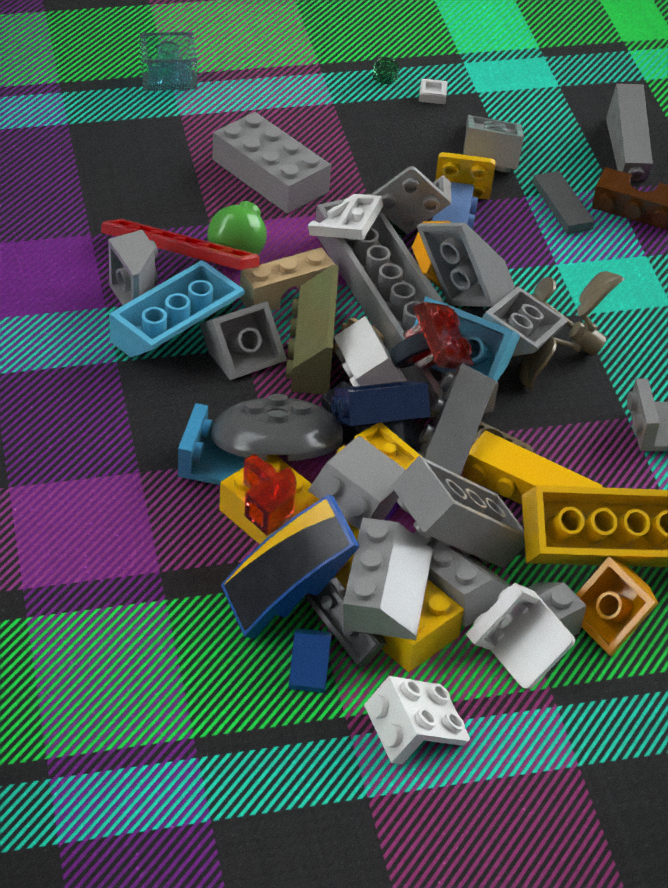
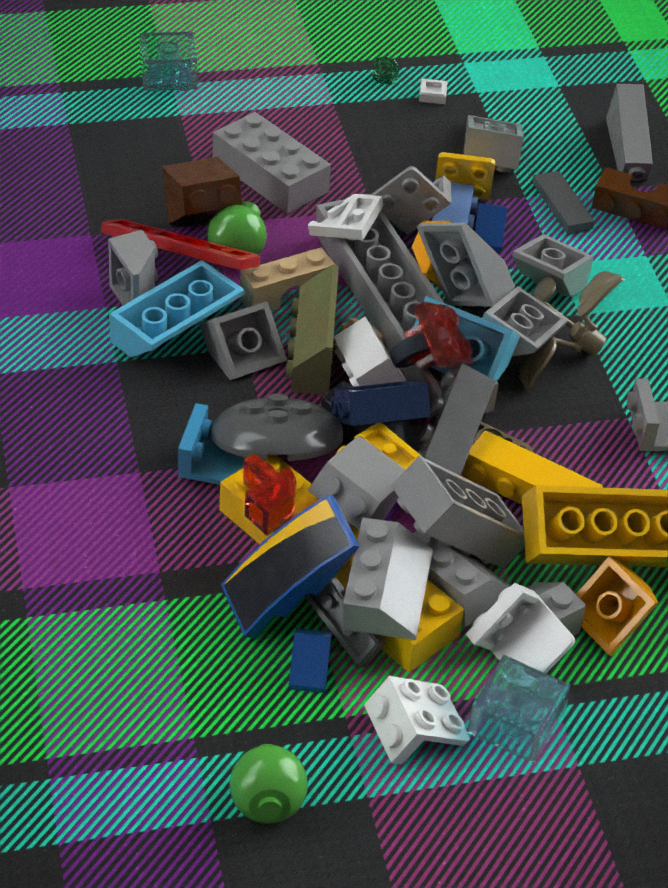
(199, 189): none -> reddish brown slope
(268, 784): none -> bright green brick
(491, 224): none -> blue slope
(518, 709): none -> clear light blue brick
(554, 259): none -> light grey slope

